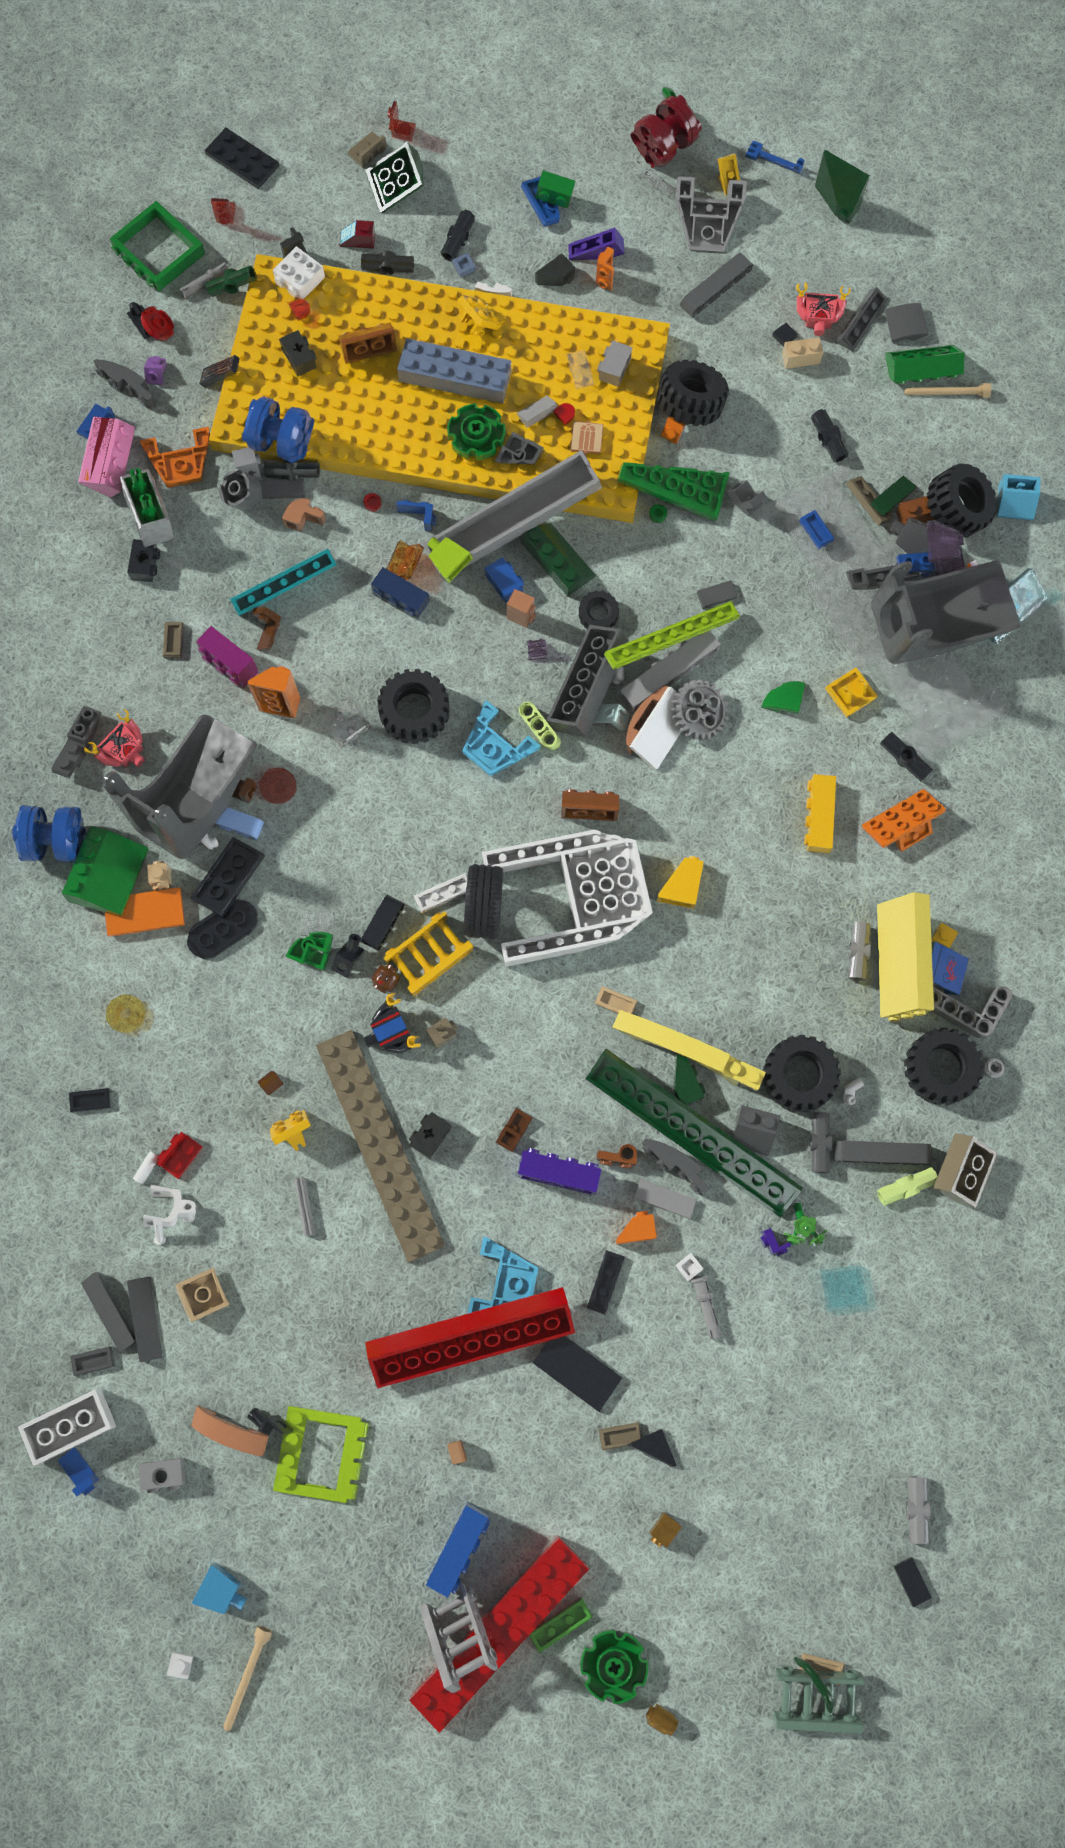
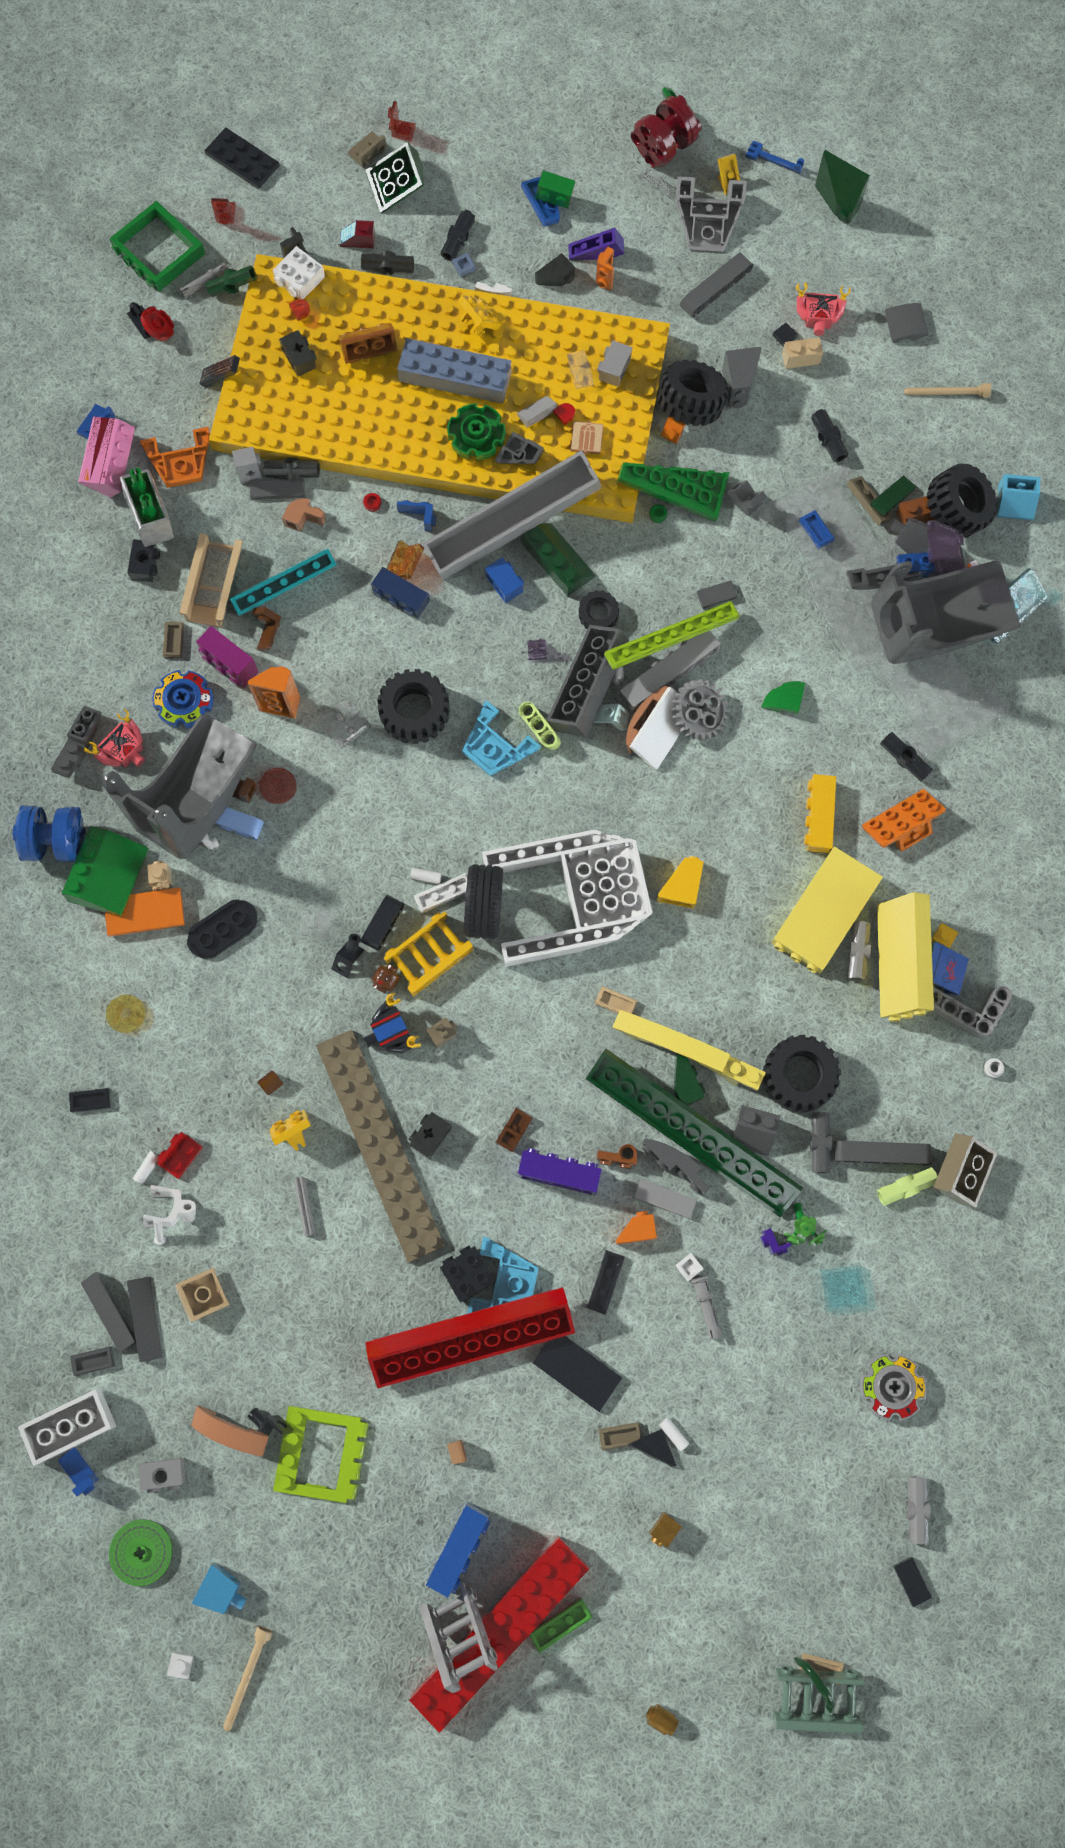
(125, 378): dark grey slope -> none
(154, 370): medium lavender bracket -> none
(155, 1561): none -> bright green piece
(176, 686): none -> blue piece
(210, 581): none -> piece
(227, 877): black tile -> none
(240, 490): dark grey brick -> none
(265, 425): blue piece -> none
(312, 949): green brick -> none
(425, 875): none -> white hinge
(448, 557): lime torso -> none
(467, 1273): none -> black brick
(521, 608): nougat brick -> none
(590, 805): dark orange slope -> none
(602, 1679): green piece -> none
(674, 1434): none -> white axle
(739, 371): none -> dark grey slope
(826, 910): none -> light yellow brick
(849, 1091): white arm -> none
(851, 692): yellow plate -> none
(862, 319): dark grey slope -> none
(889, 1402): none -> light grey piece
(925, 363): green slope -> none
(965, 1053): black tyre -> none

